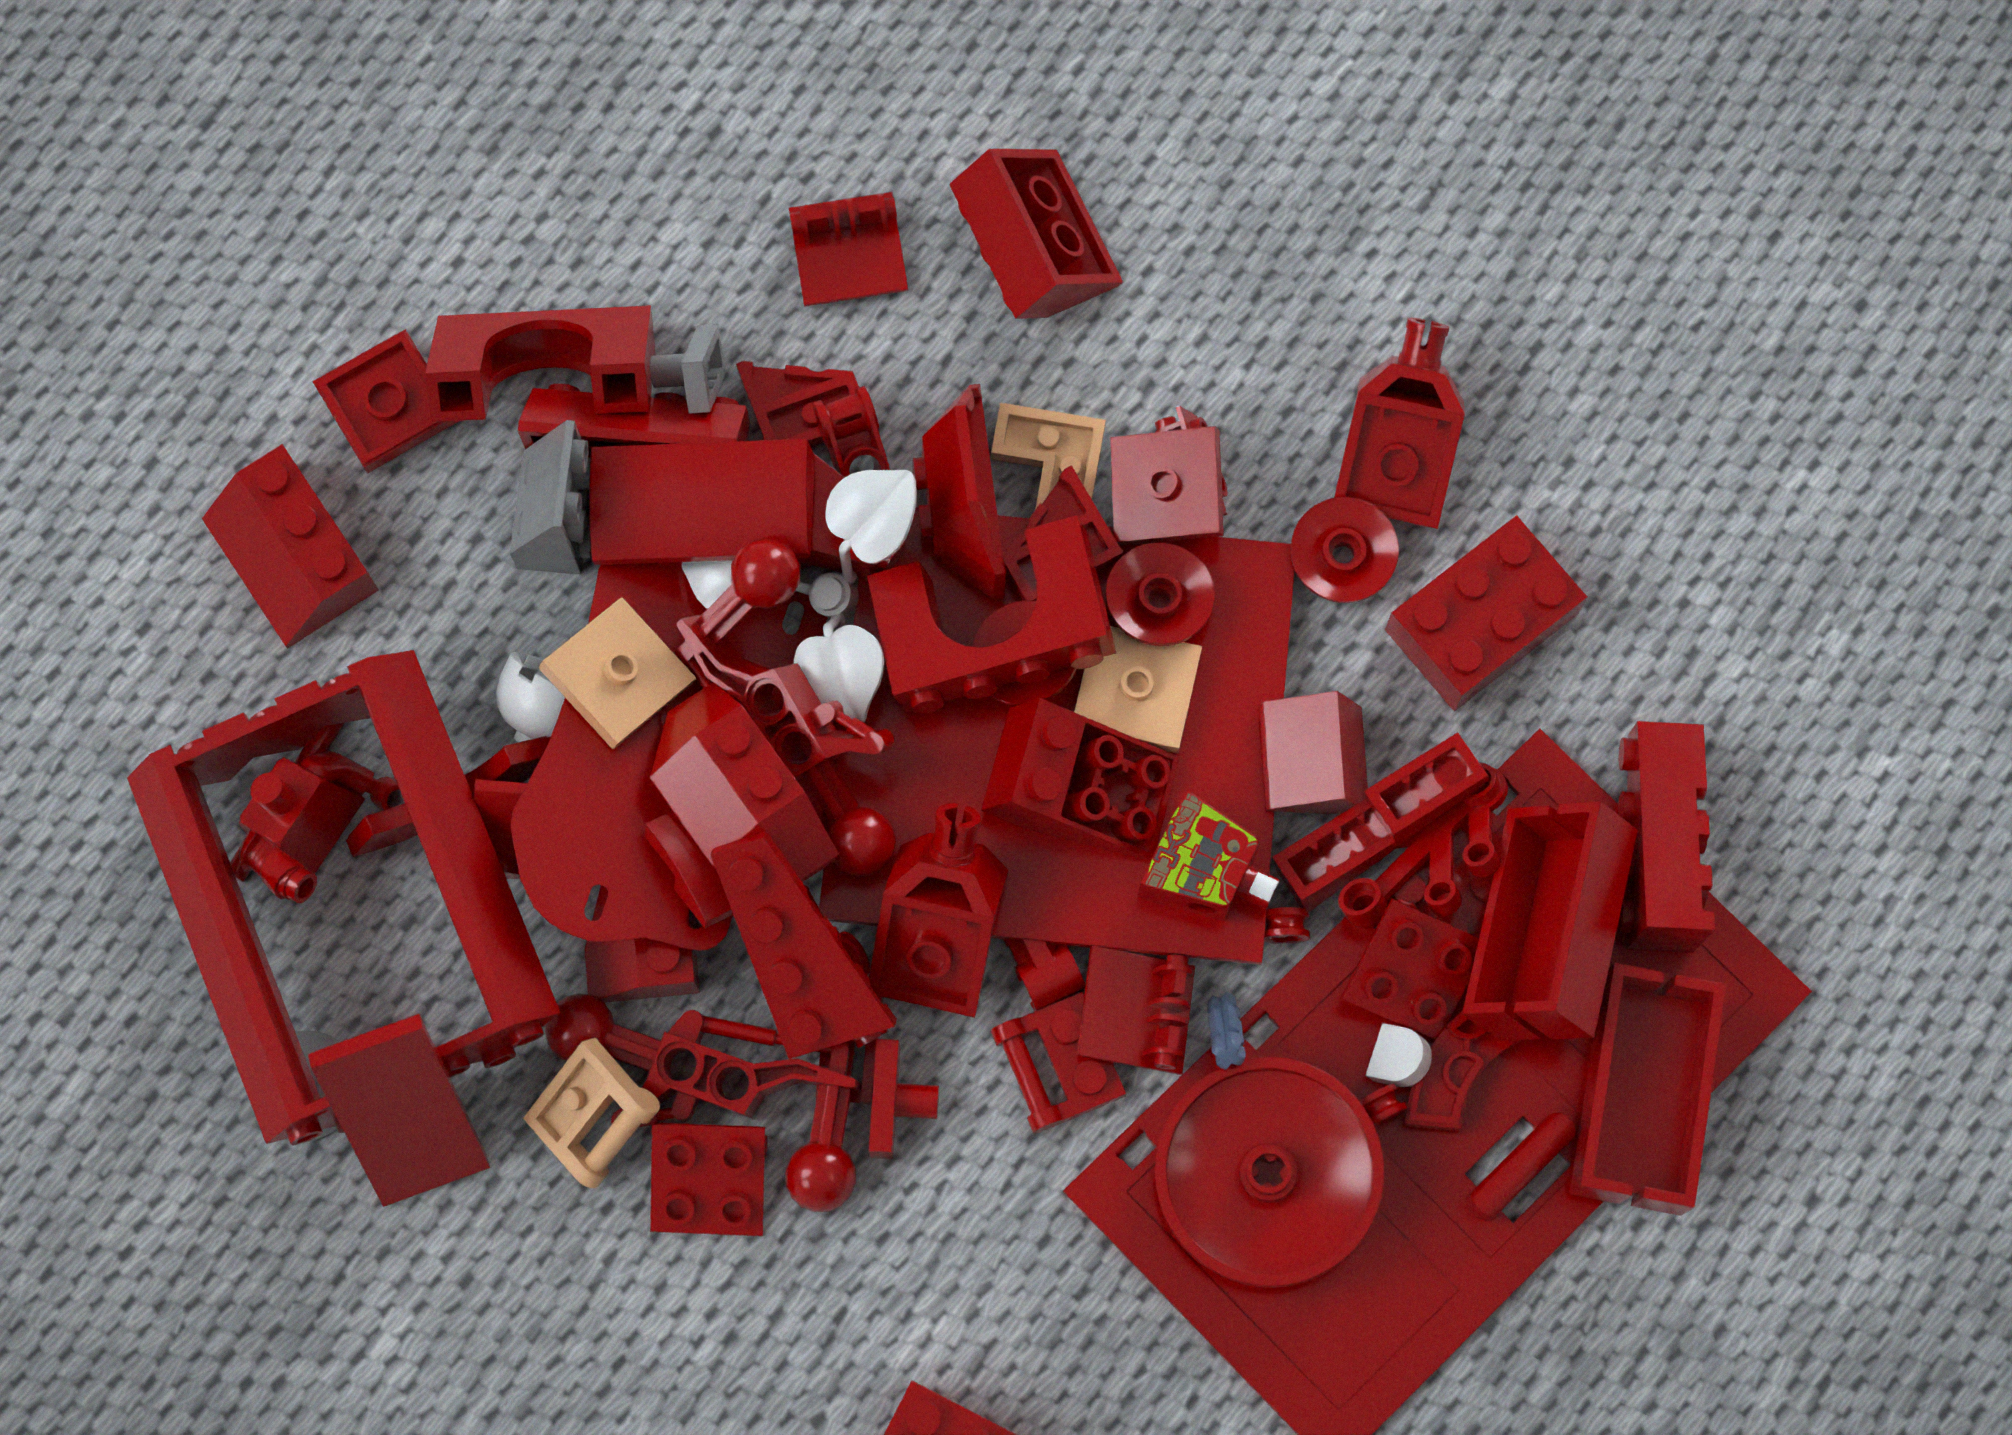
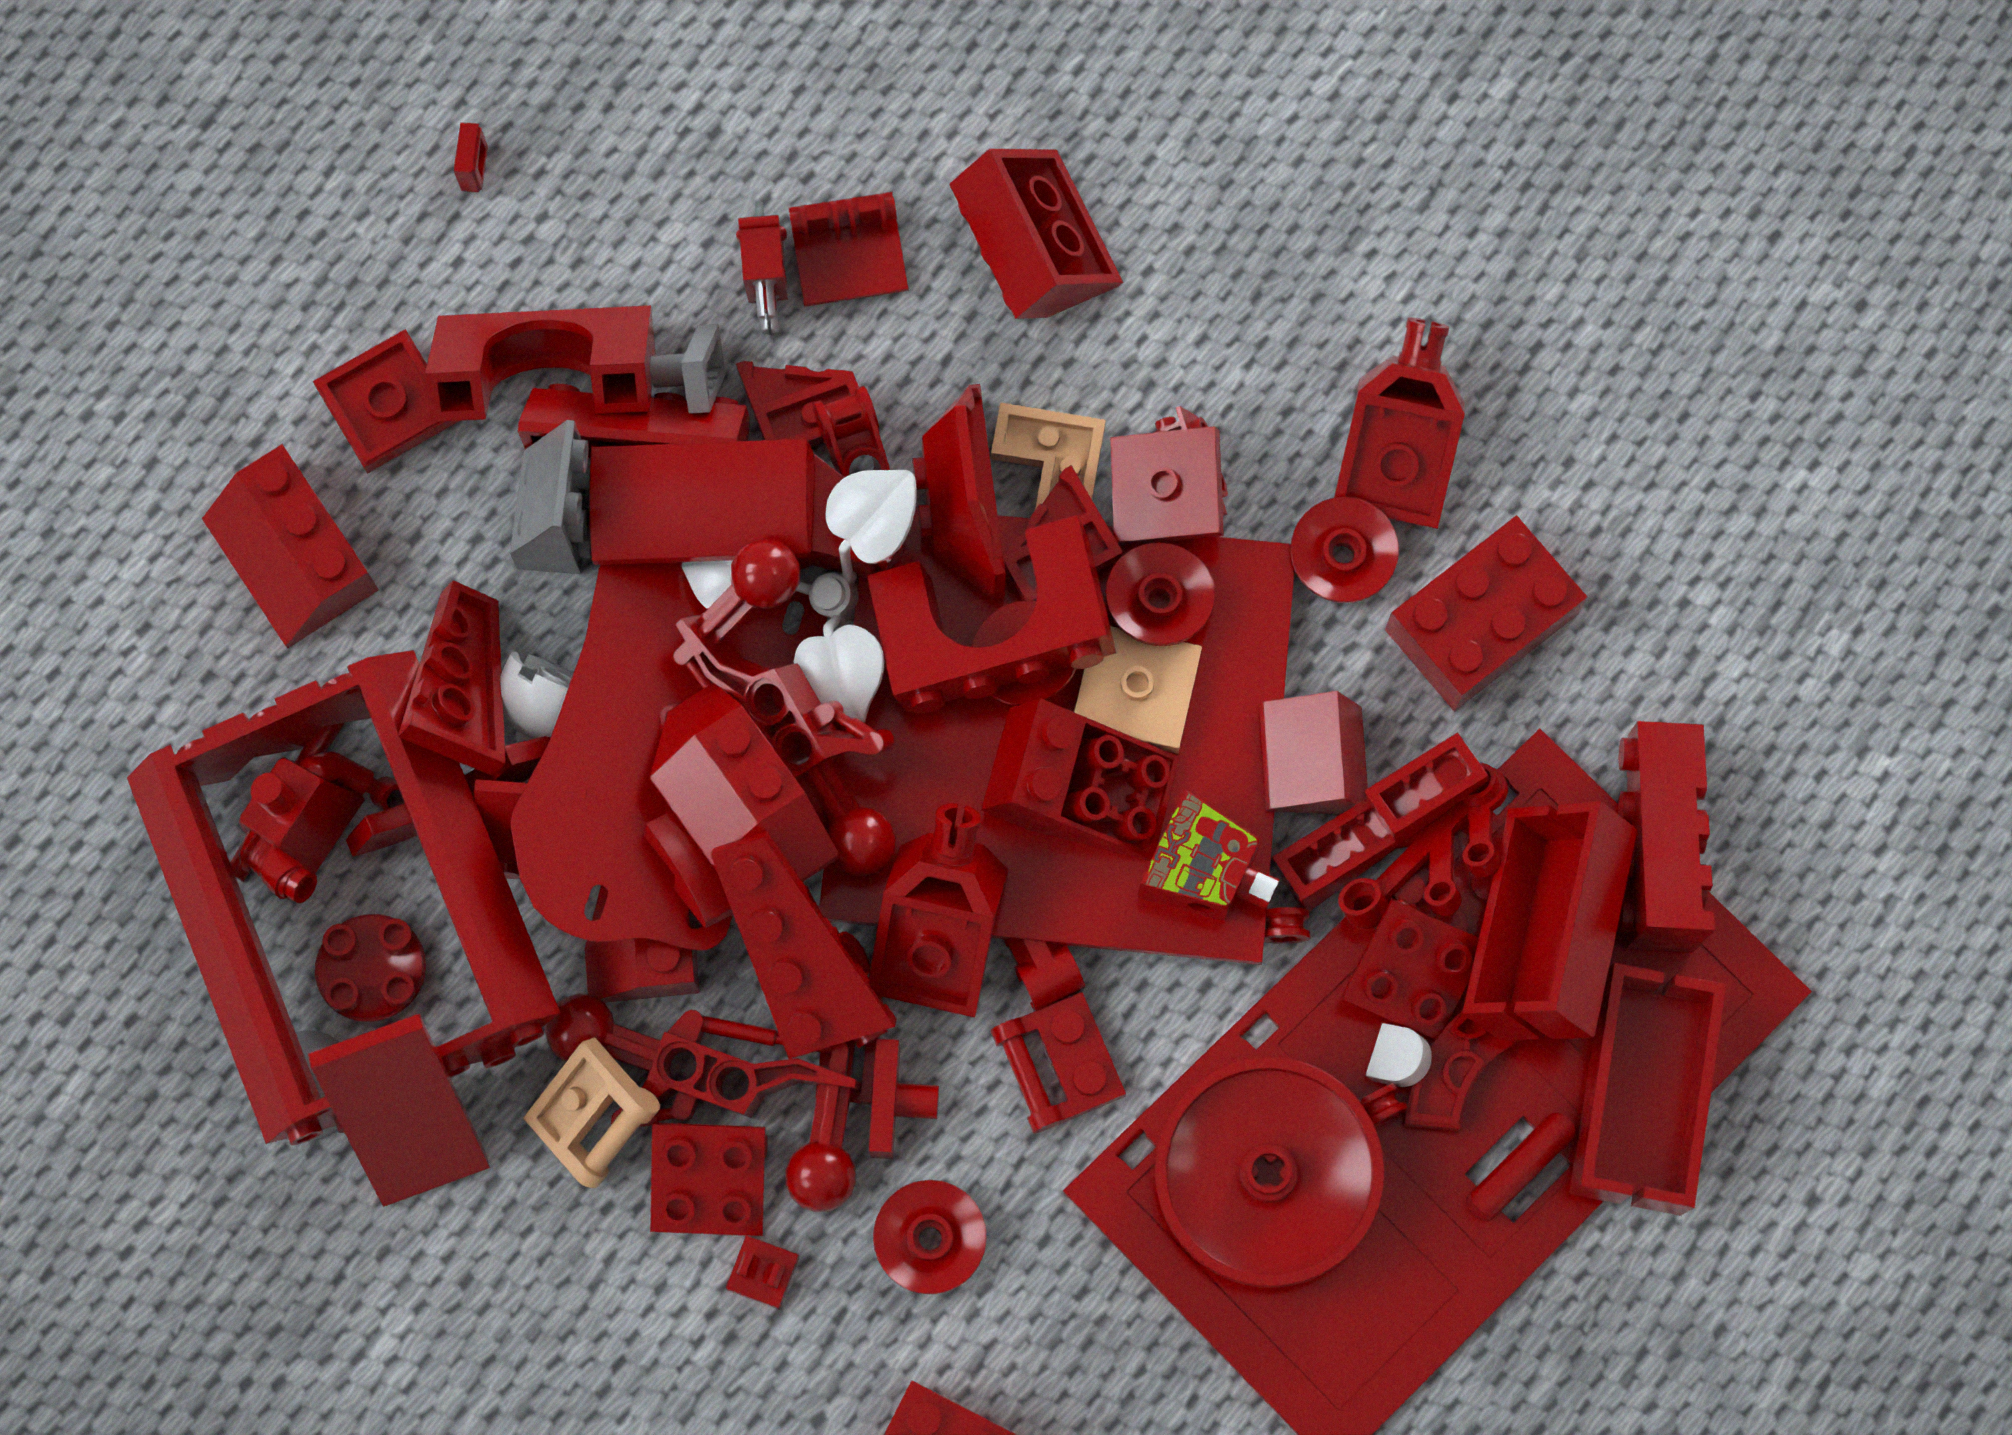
(370, 967): none -> red dish
(457, 686): none -> red wing
(470, 157): none -> red tile
(617, 673): light nougat plate -> none
(762, 1272): none -> red tile
(763, 264): none -> red piece
(924, 1207): none -> red dish
(1136, 1009): red hinge -> none
(1226, 1030): sand blue axle -> none

